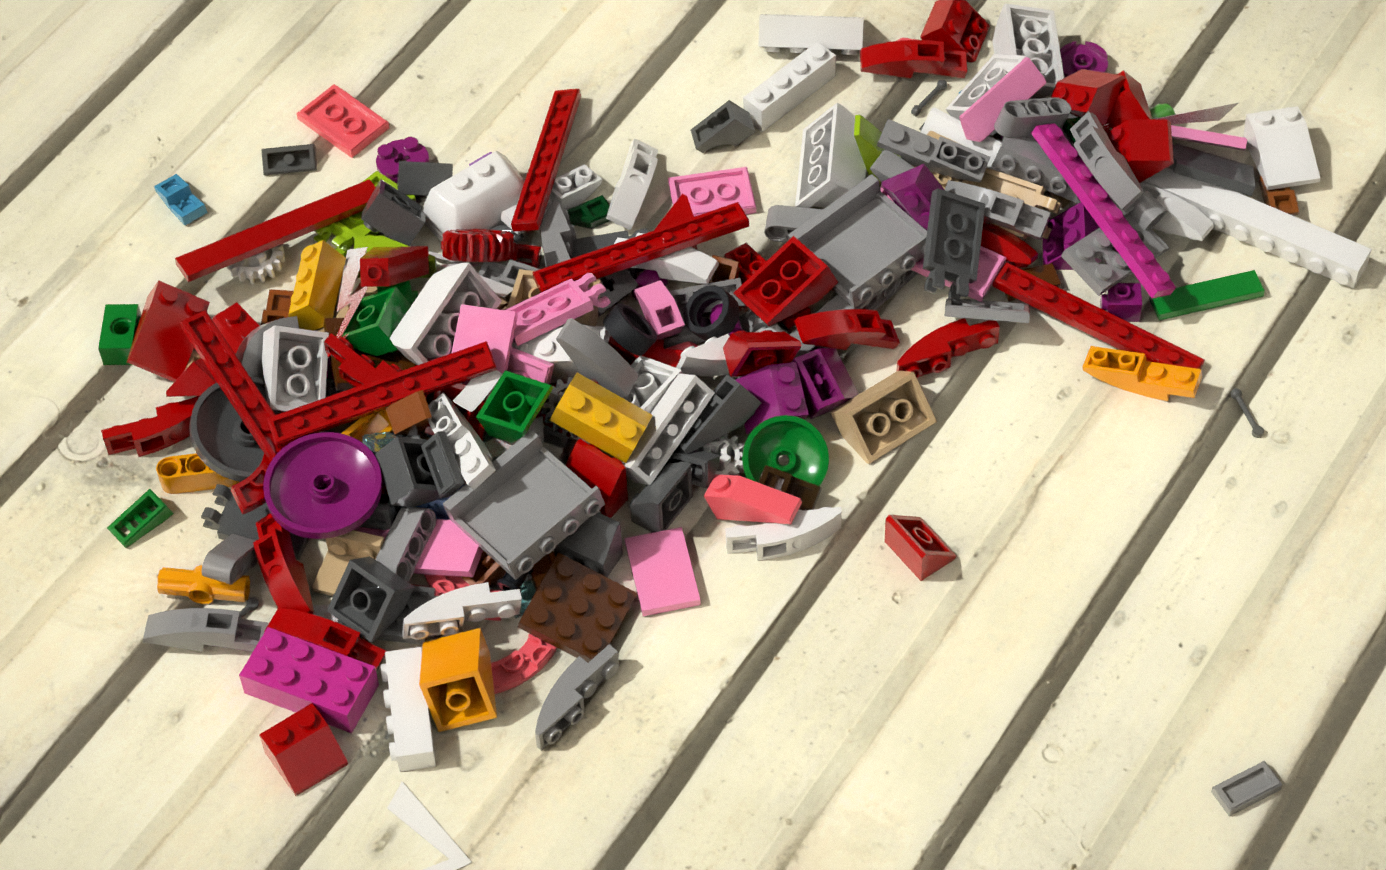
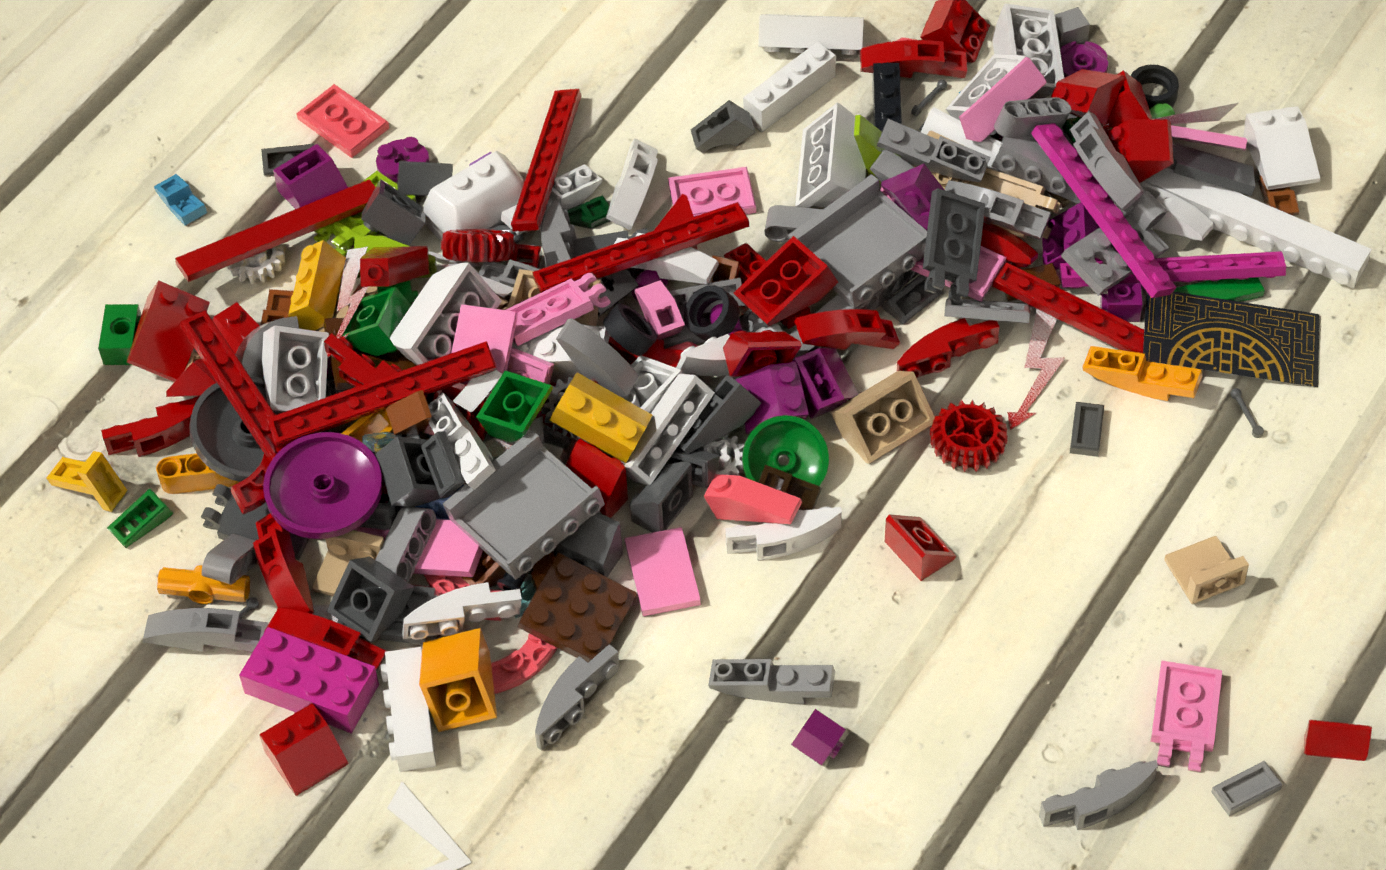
(90, 477): none -> yellow bracket
(308, 177): none -> magenta slope
(768, 682): none -> light grey slope
(819, 737): none -> magenta brick
(886, 94): none -> black brick
(909, 300): none -> dark grey slope
(965, 444): none -> red gear
(1040, 334): none -> sticker
(1072, 27): none -> light grey brick
(1087, 429): none -> dark grey tile
(1112, 794): none -> light grey slope
(1159, 75): none -> black tyre
(1186, 711): none -> bright pink tile
(1202, 268): none -> dark pink plate
(1206, 569): none -> tan bracket
(1232, 338): none -> black sticker
(1337, 740): none -> red slope

